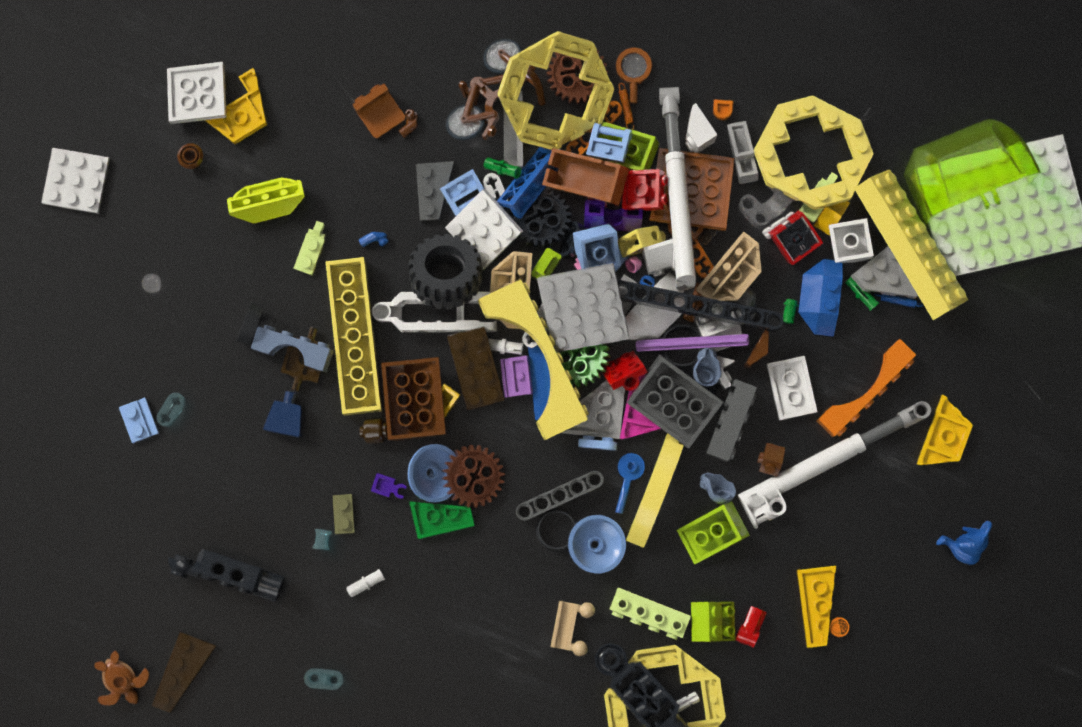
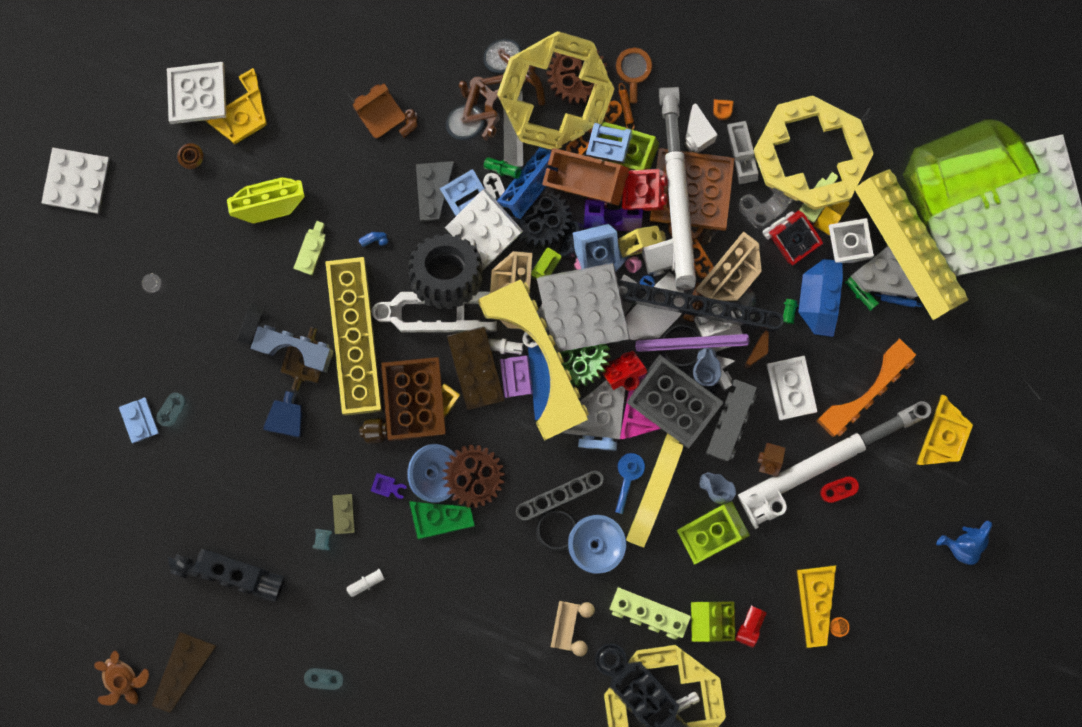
(839, 490): none -> red plate

